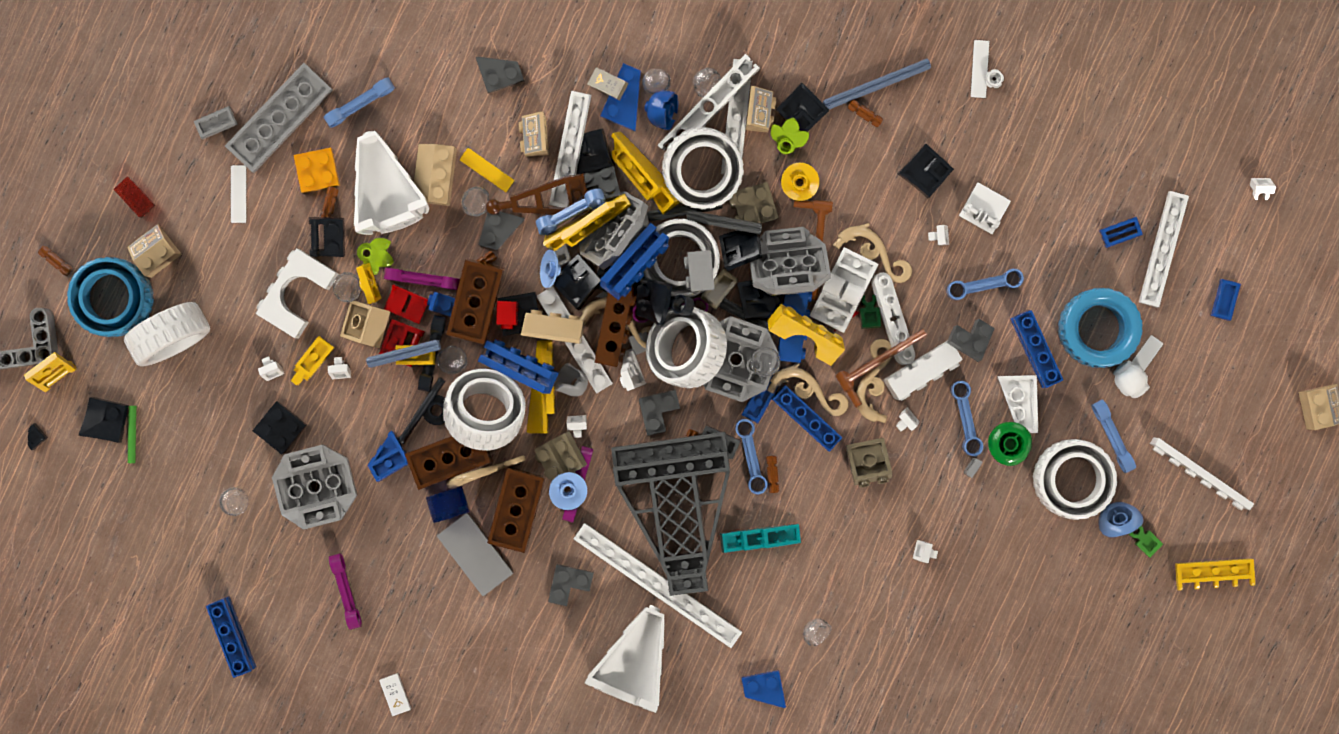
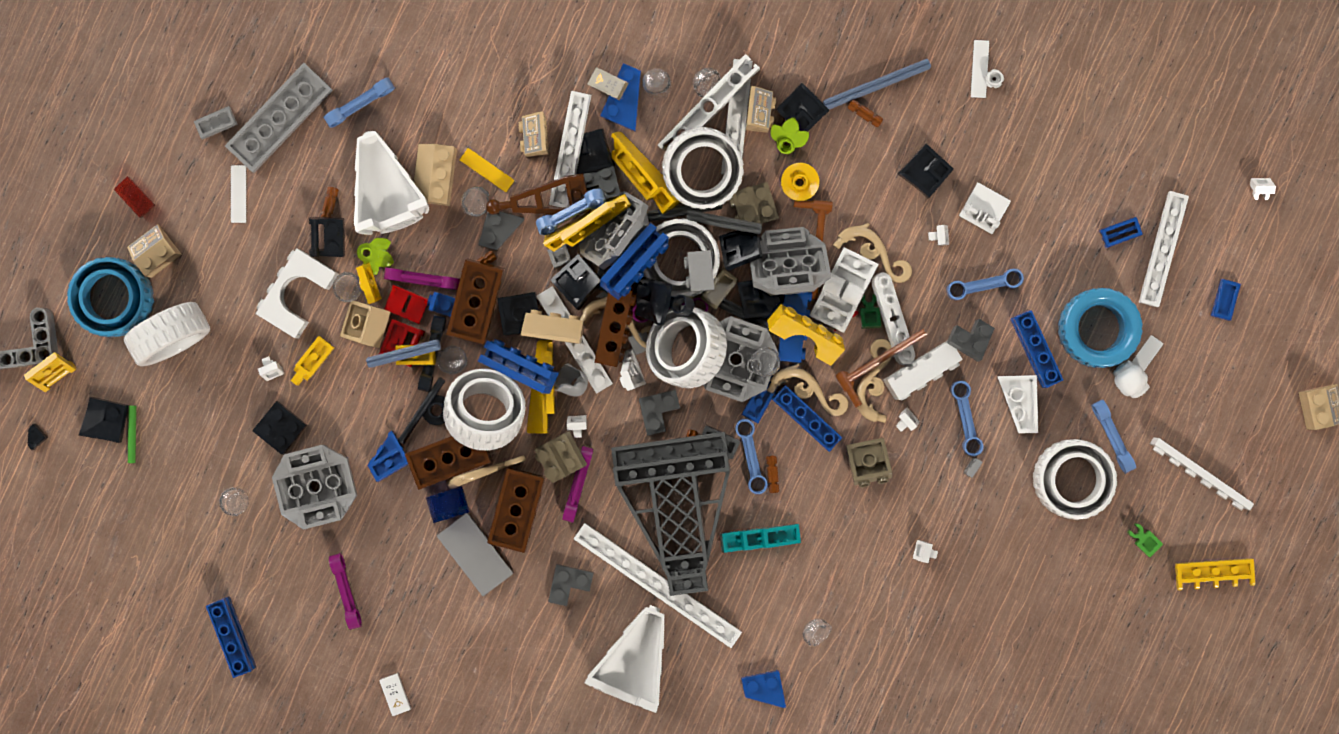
(55, 260): dark orange axle -> none
(316, 170): light orange plate -> none
(339, 369): white tile -> none
(499, 73): dark grey wing -> none
(507, 314): red brick -> none
(549, 268): light blue dish -> none
(572, 498): light blue dish -> none
(661, 109): blue cylinder -> none
(1010, 443): green hat -> none
(1119, 519): medium blue hat -> none

